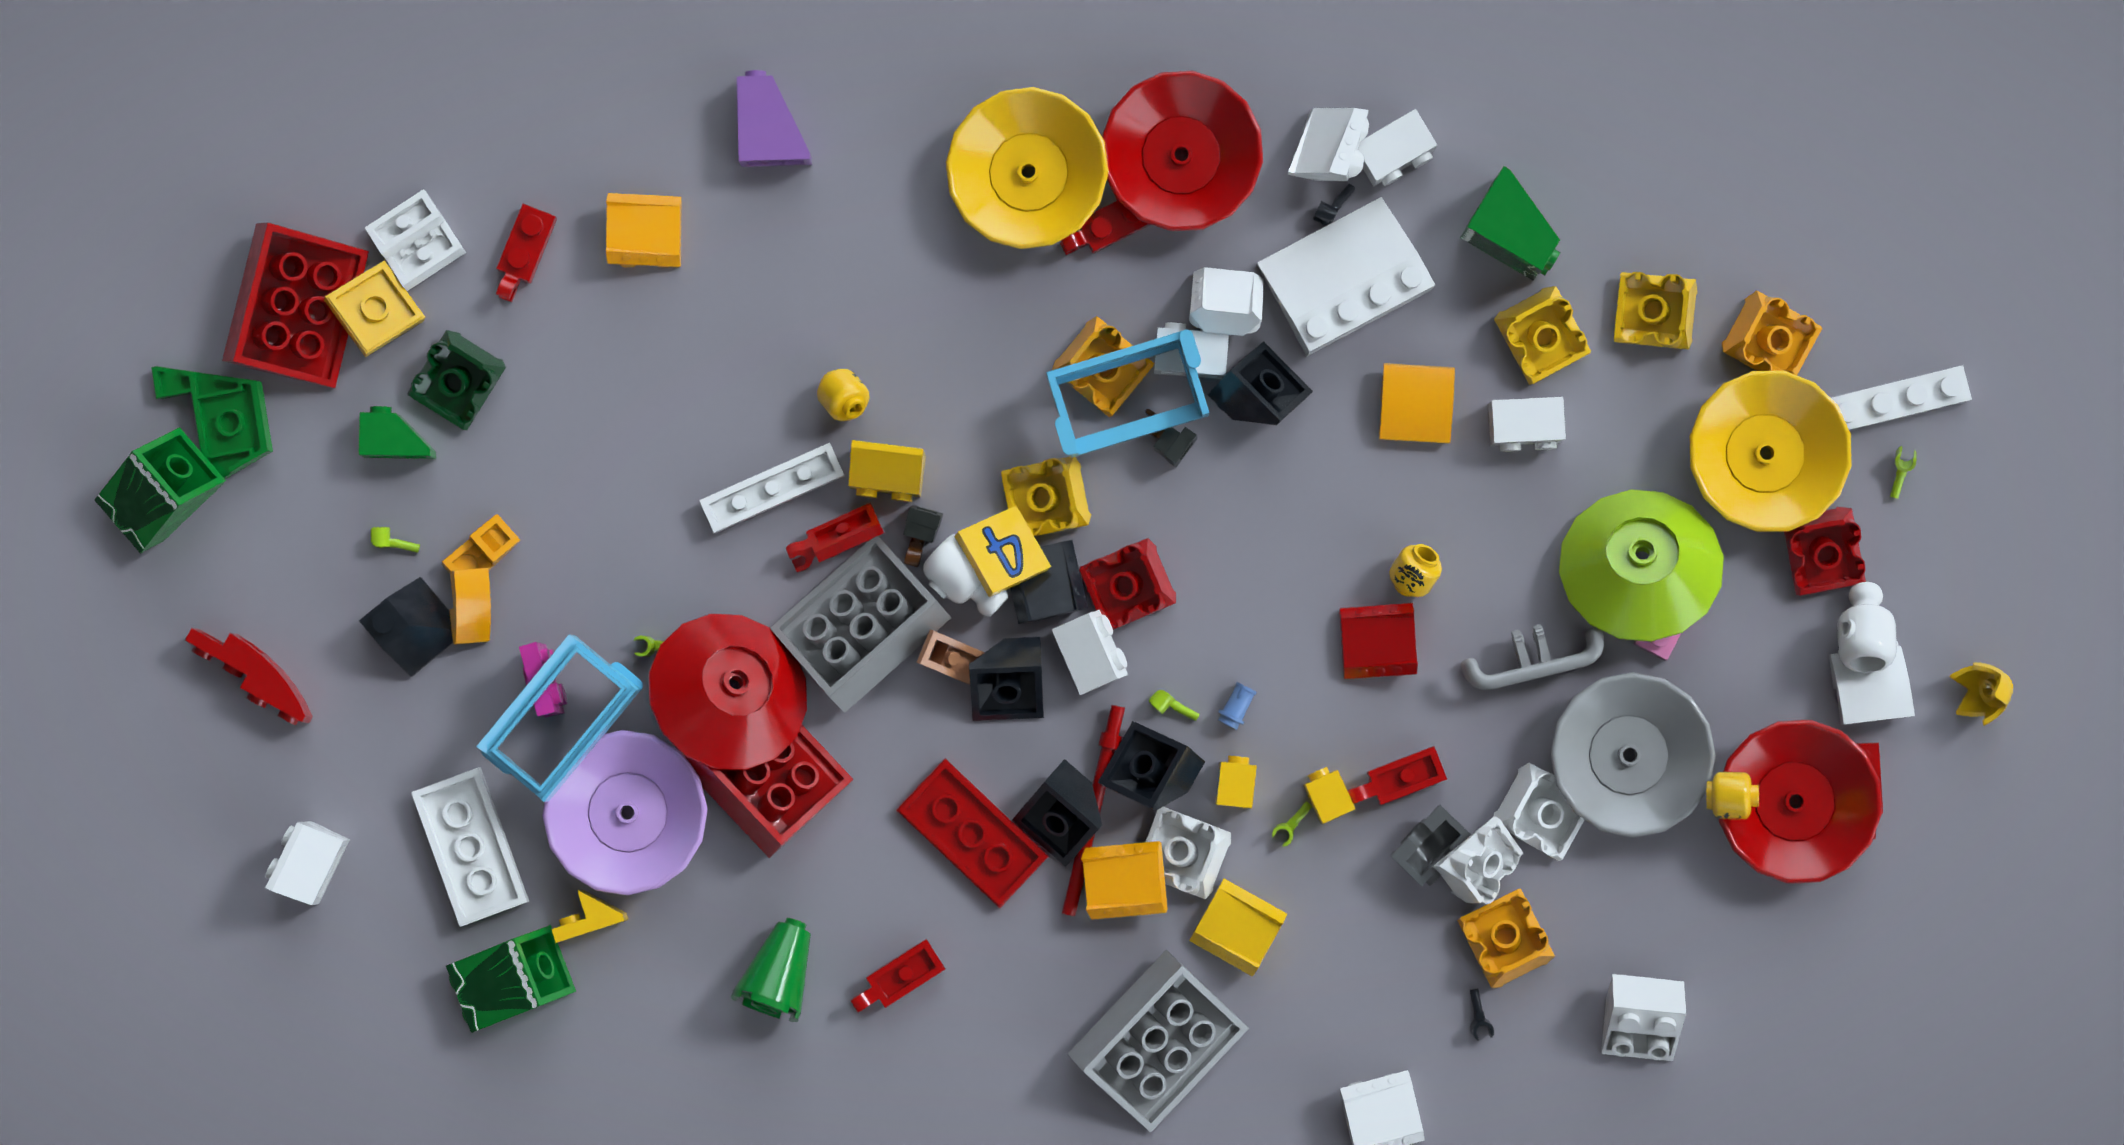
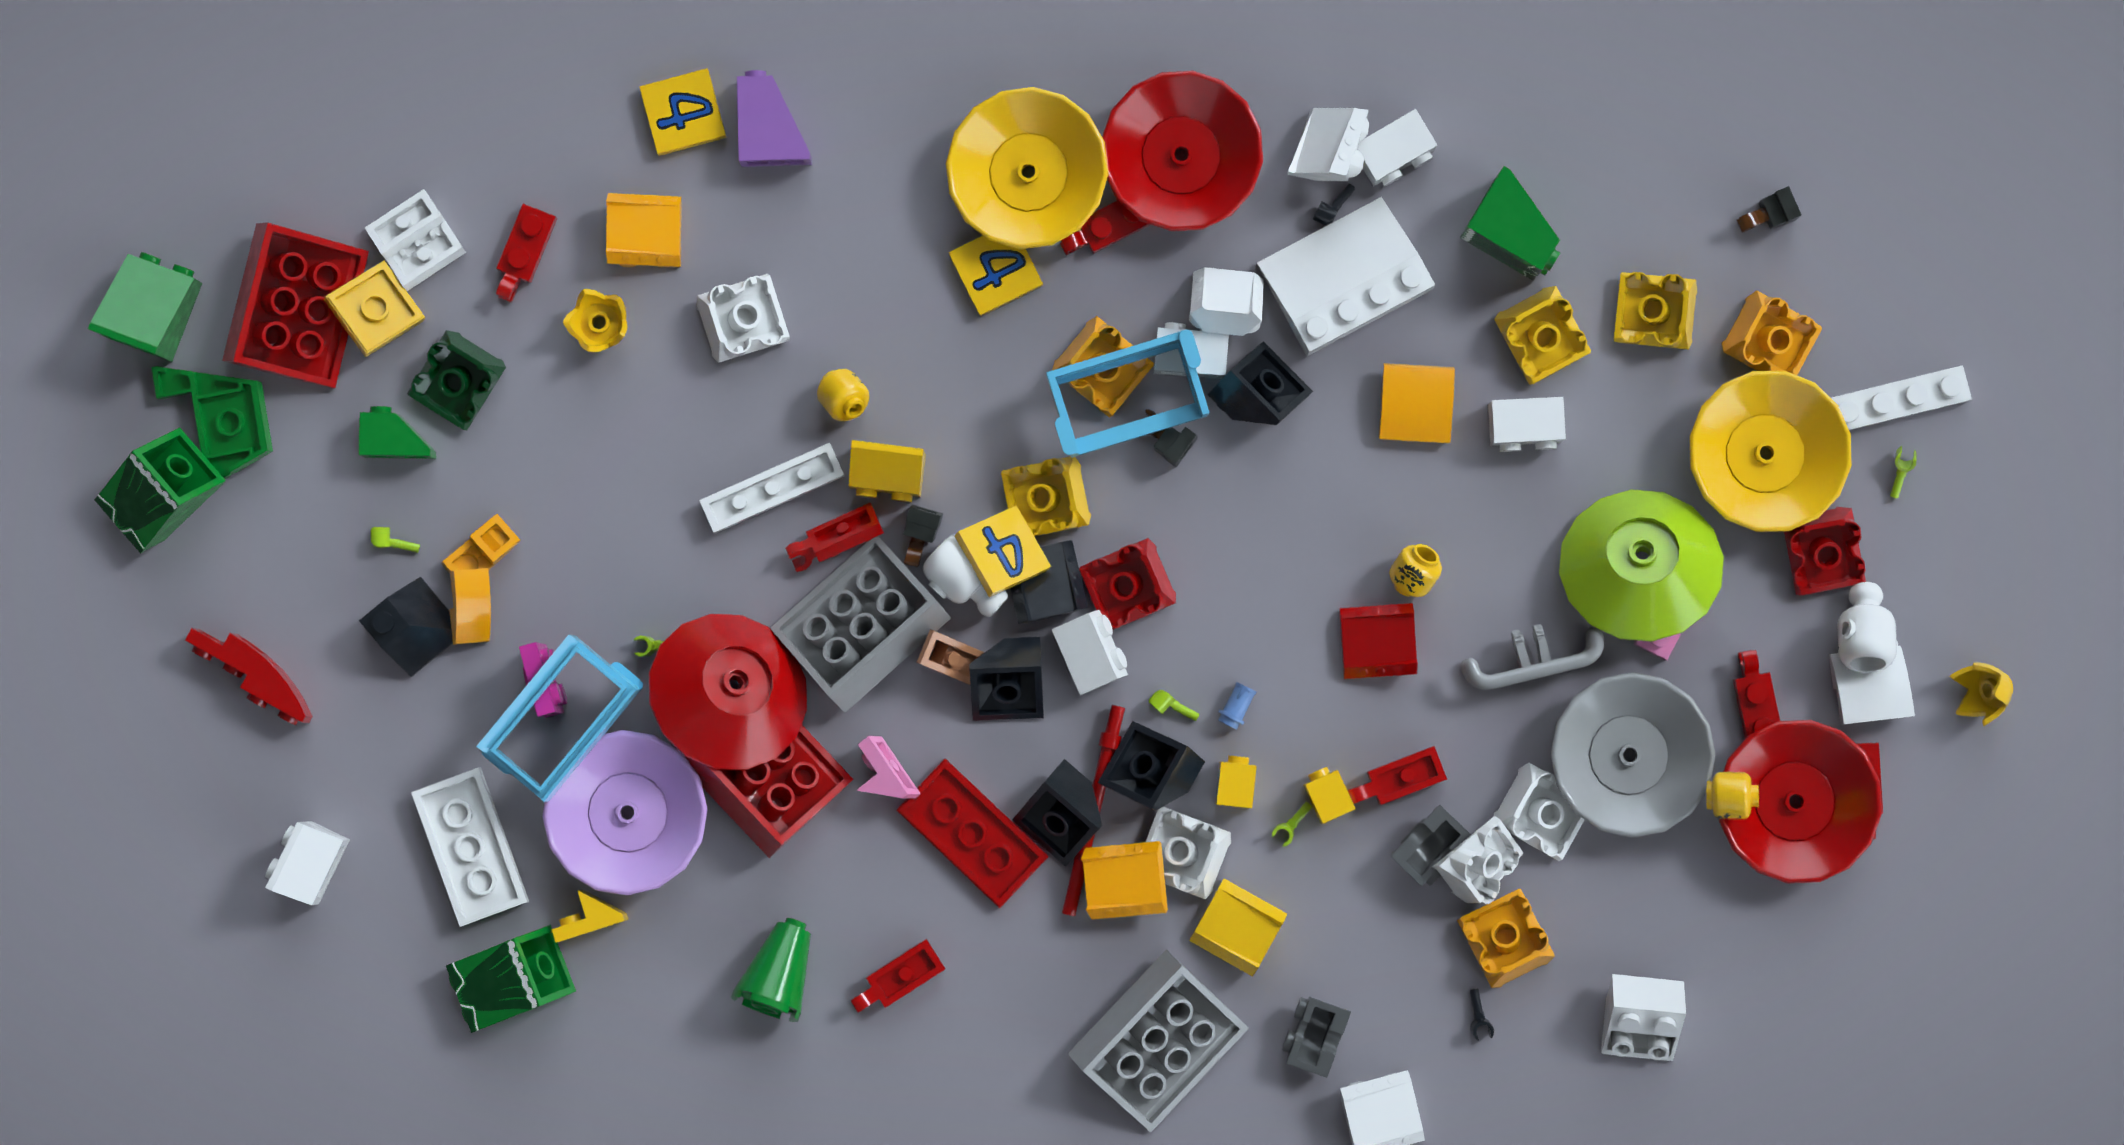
(147, 306): none -> slope
(589, 306): none -> yellow piece
(683, 112): none -> yellow tile
(742, 318): none -> white slope
(890, 776): none -> bright pink slope
(994, 273): none -> yellow tile
(1316, 1035): none -> dark grey cylinder
(1754, 695): none -> red plate
(1775, 210): none -> pearl dark grey piece

